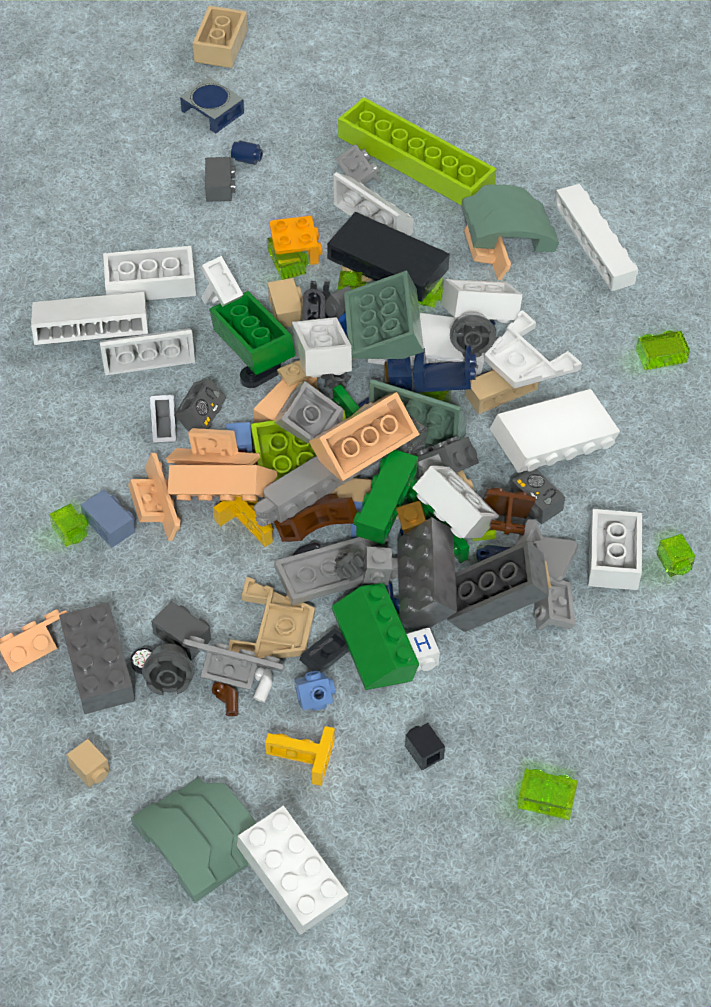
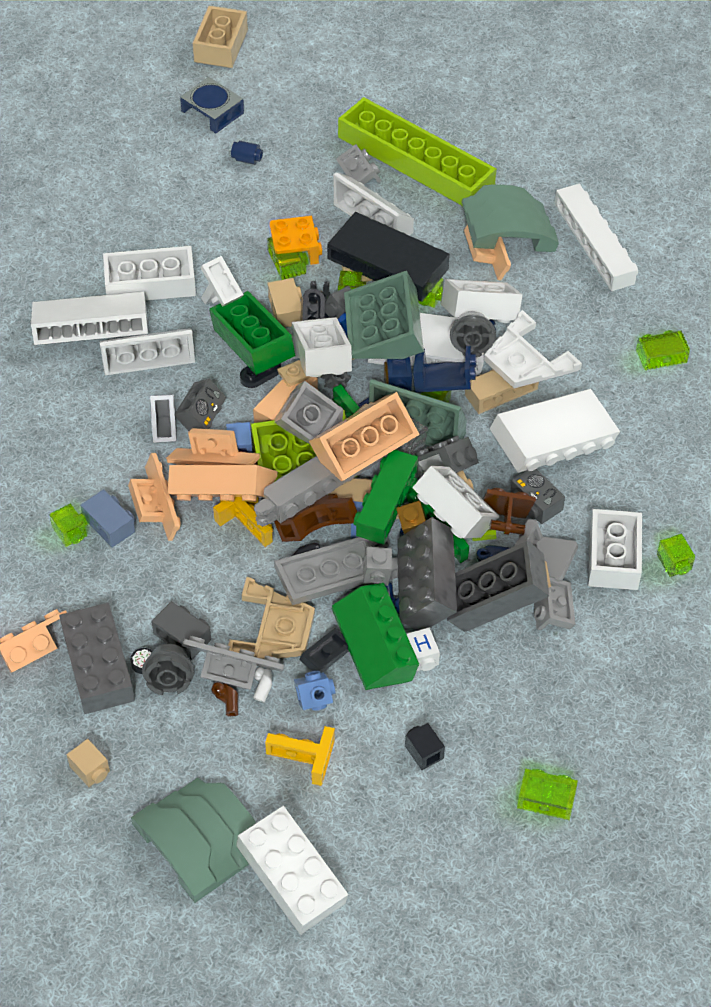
(218, 179): dark grey brick -> none
(349, 565): dark grey gear -> none

